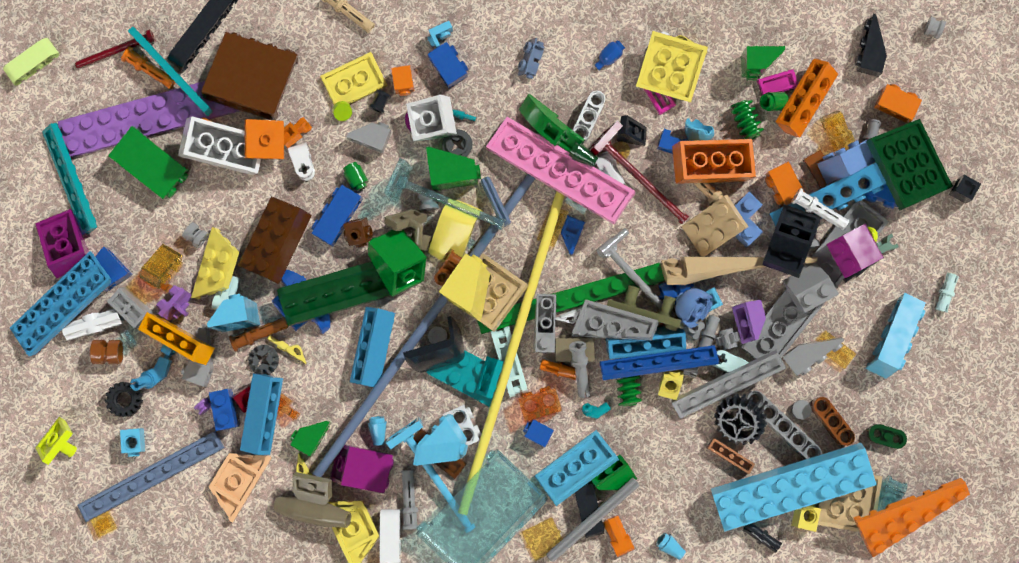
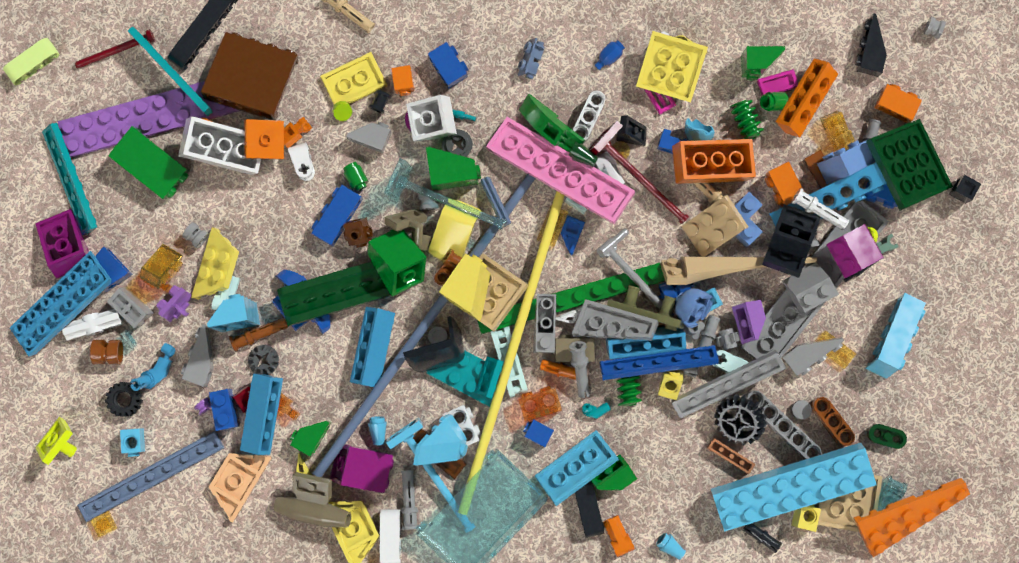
(142, 63): orange pin -> none
(176, 338): light orange brick -> none
(275, 240): reddish brown brick -> none
(289, 349): light yellow hand -> none
(441, 31): medium azure bracket -> none
(542, 538): clear yellow piece -> none
(592, 520): light grey axle -> none
(947, 292): light aqua pin -> none

